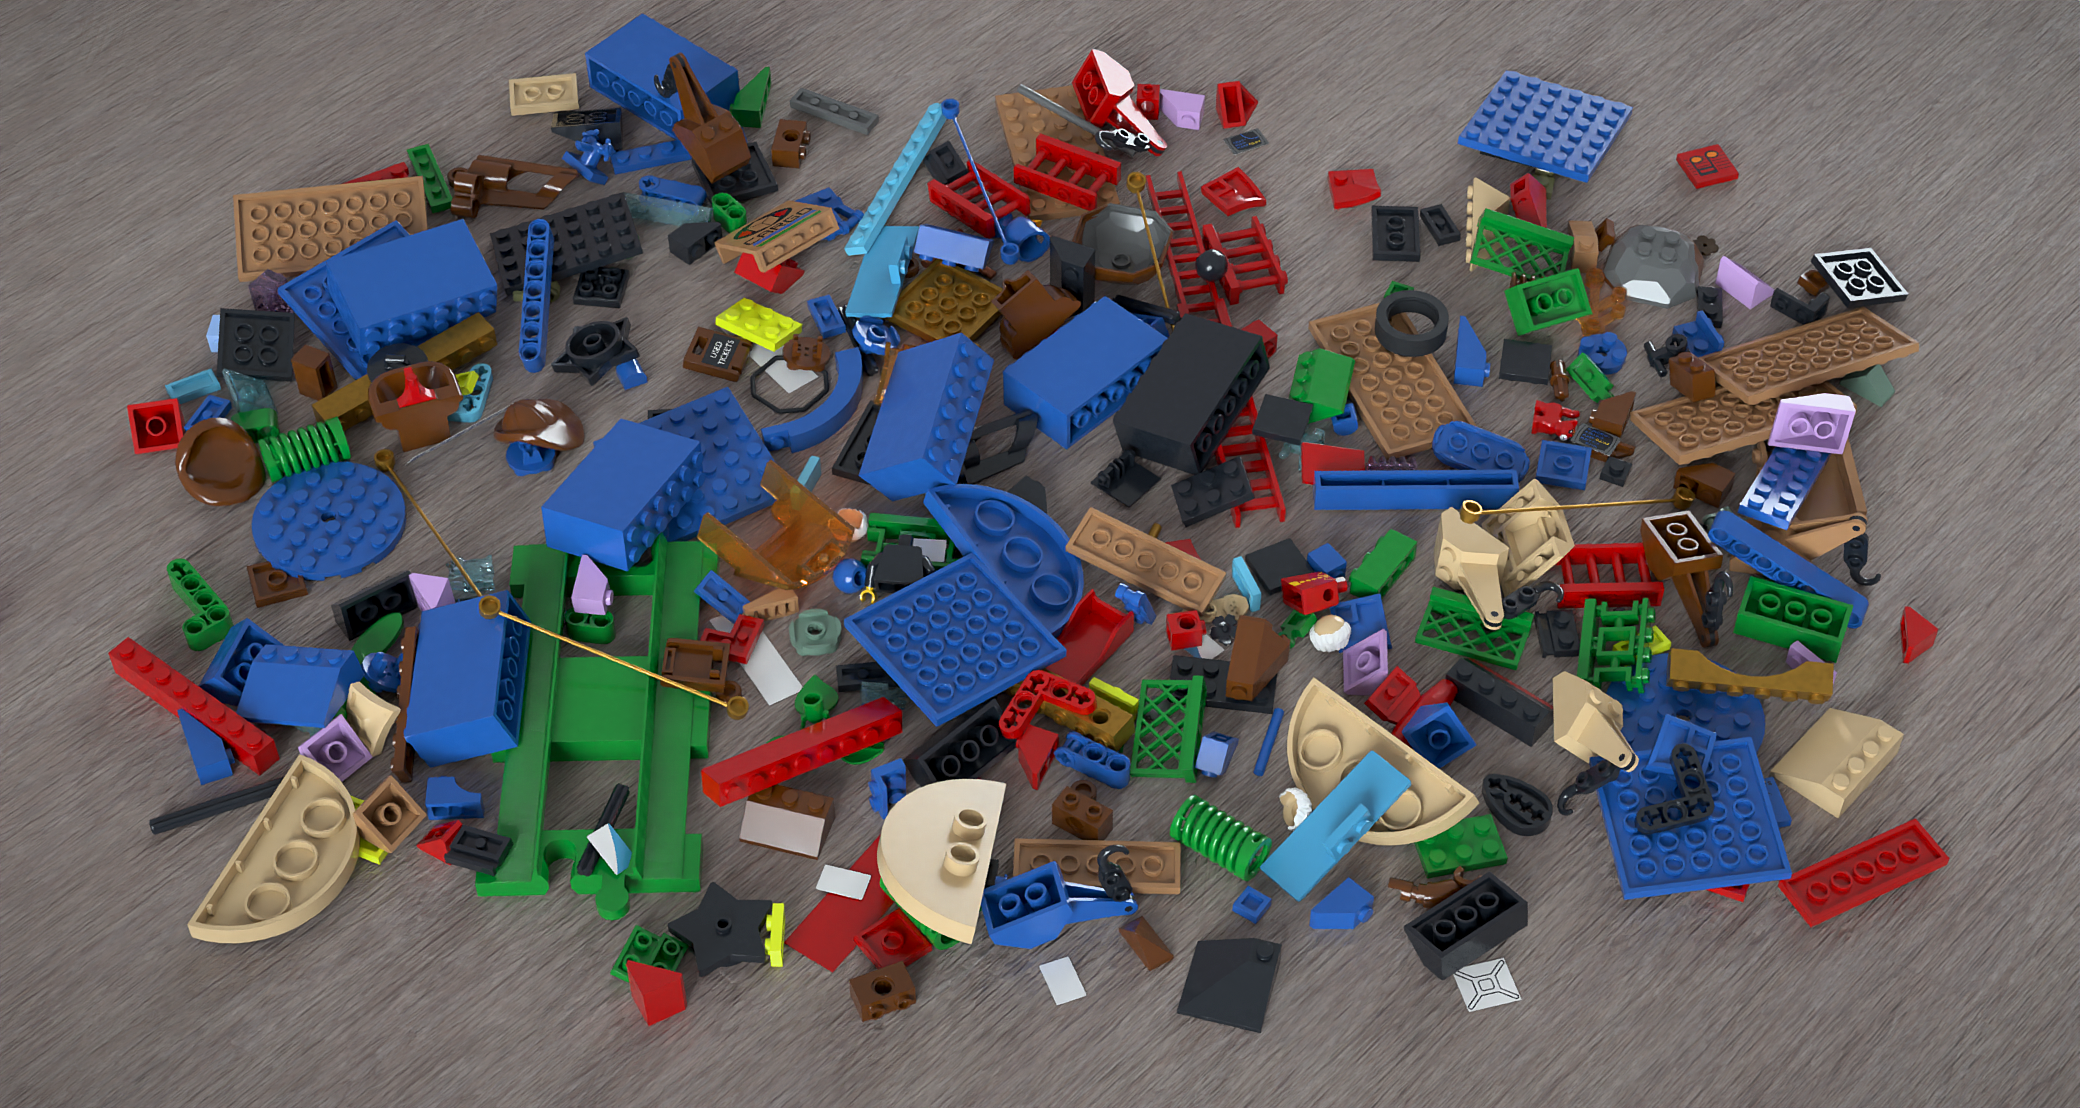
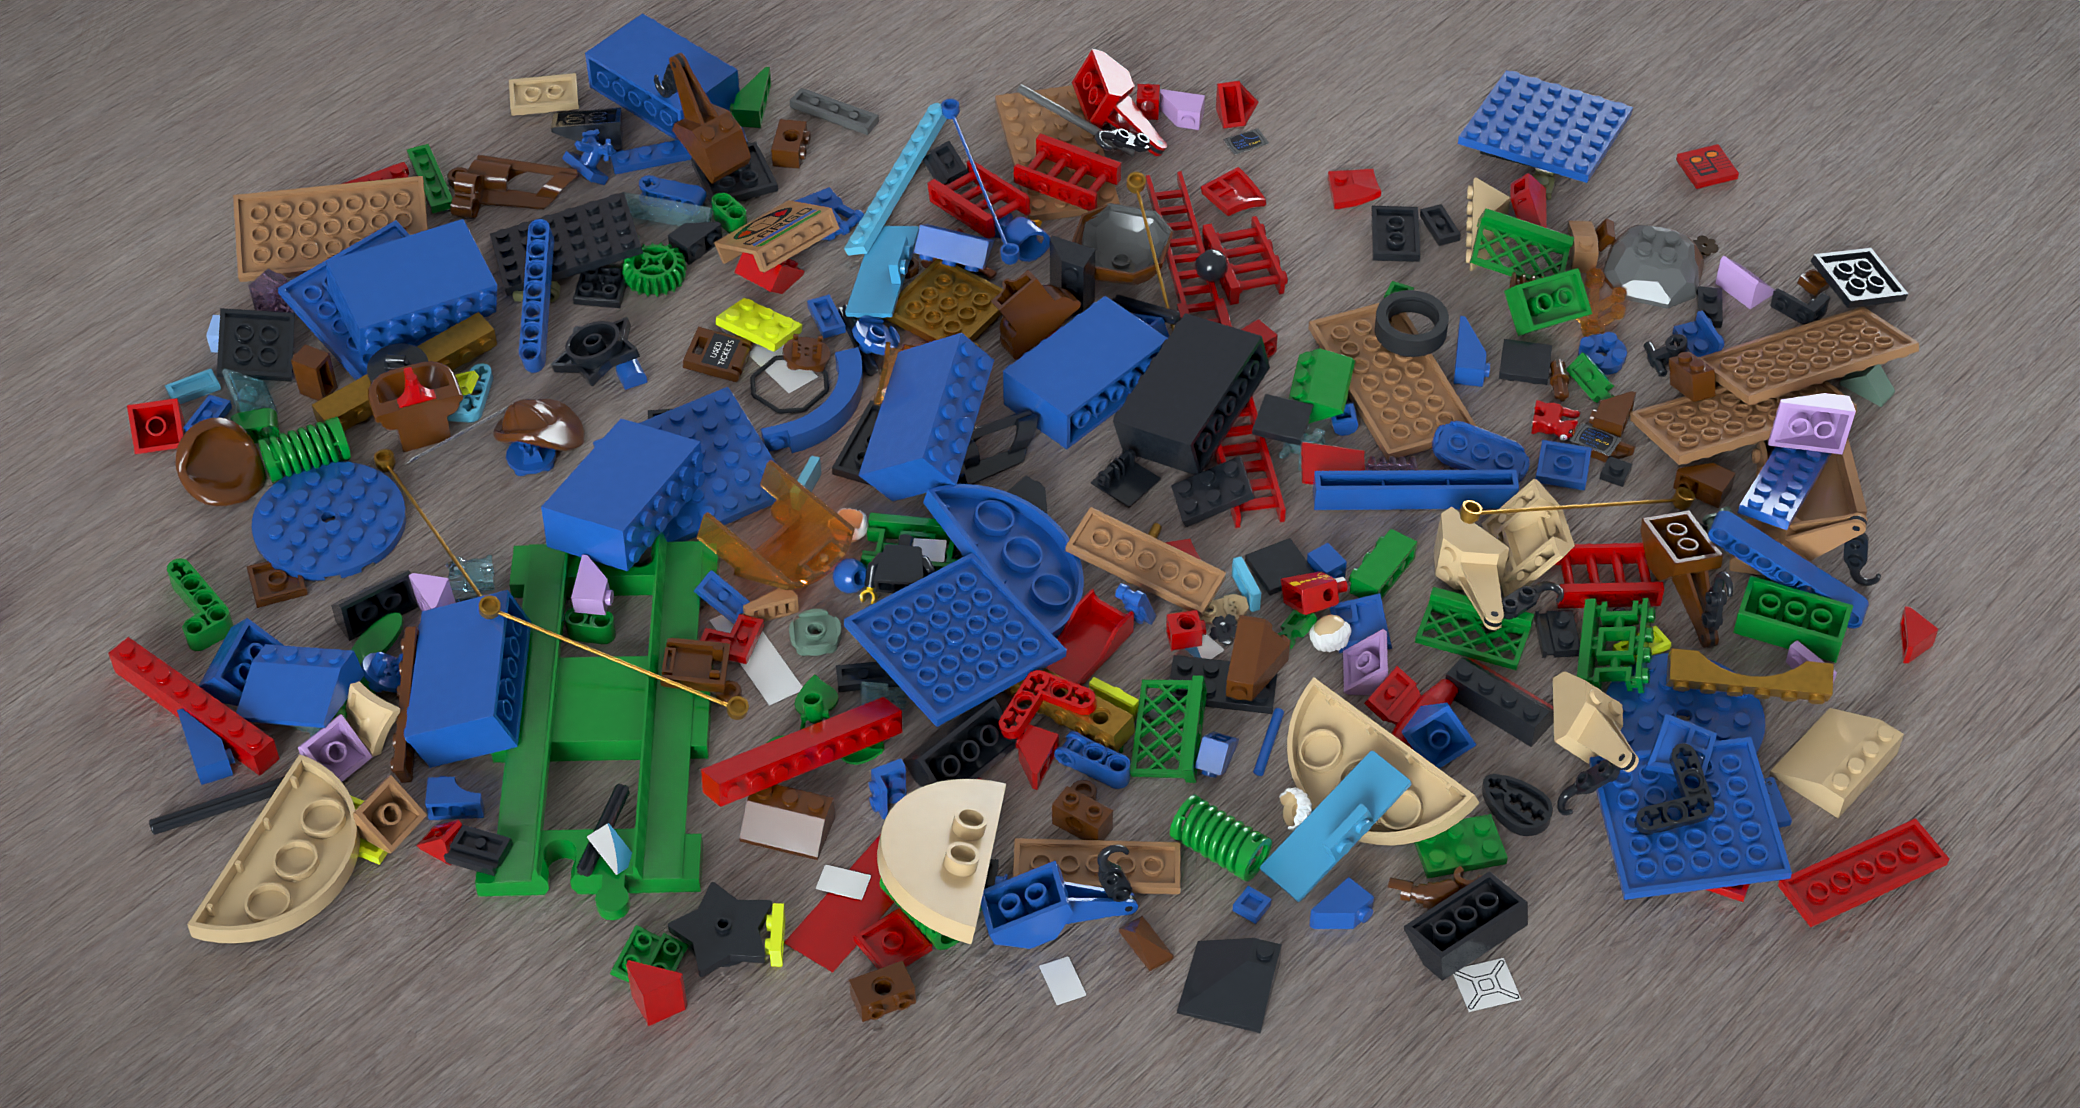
(655, 270): none -> green gear

